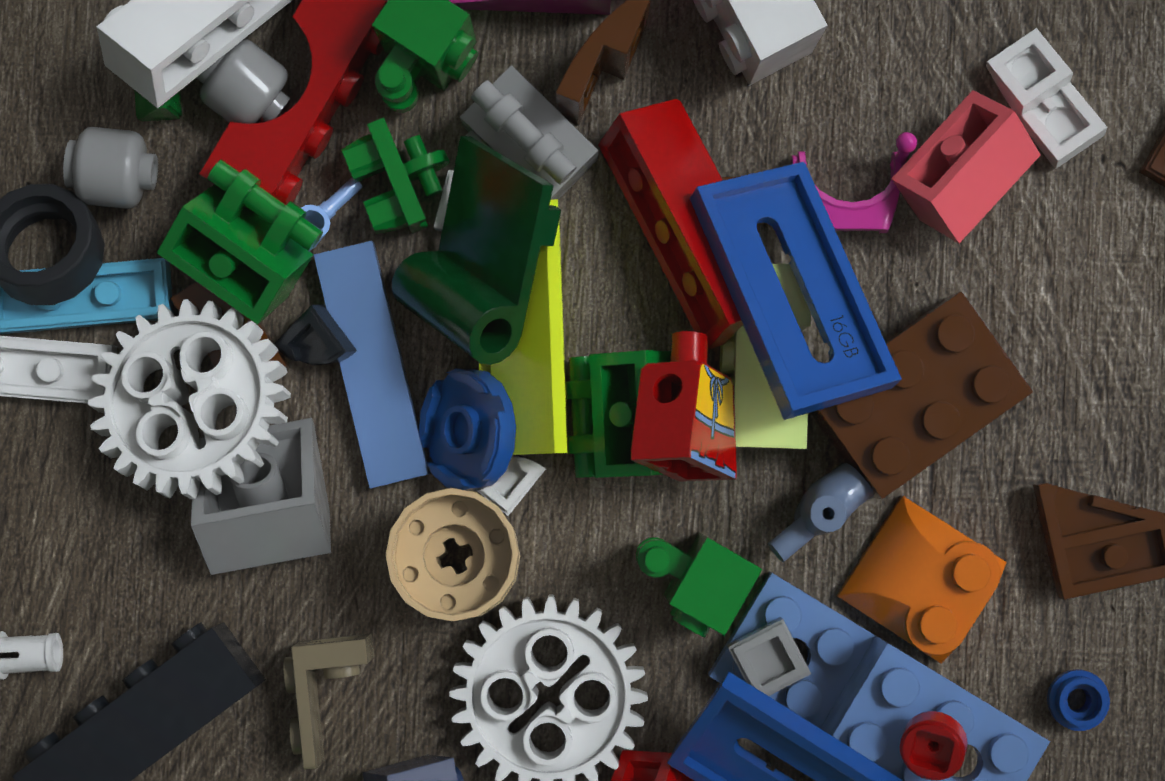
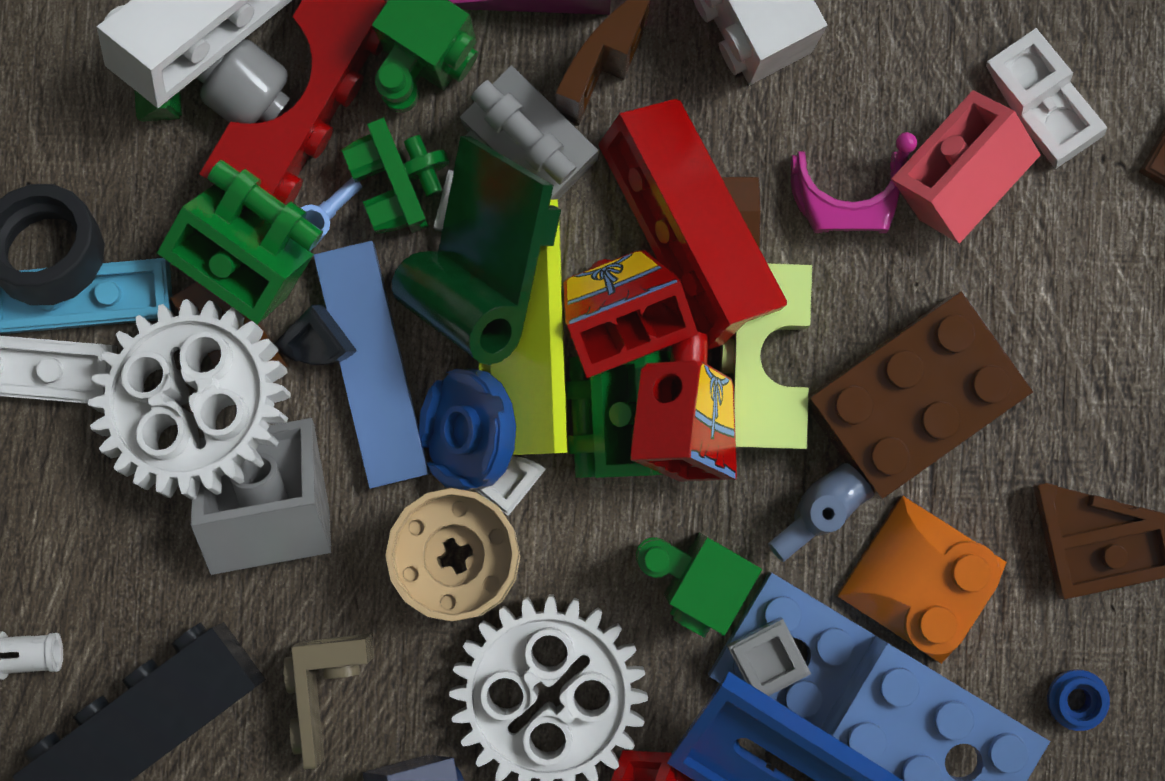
(109, 167): light grey head -> none
(625, 311): none -> red torso
(792, 206): blue piece -> none
(933, 745): red tile -> none

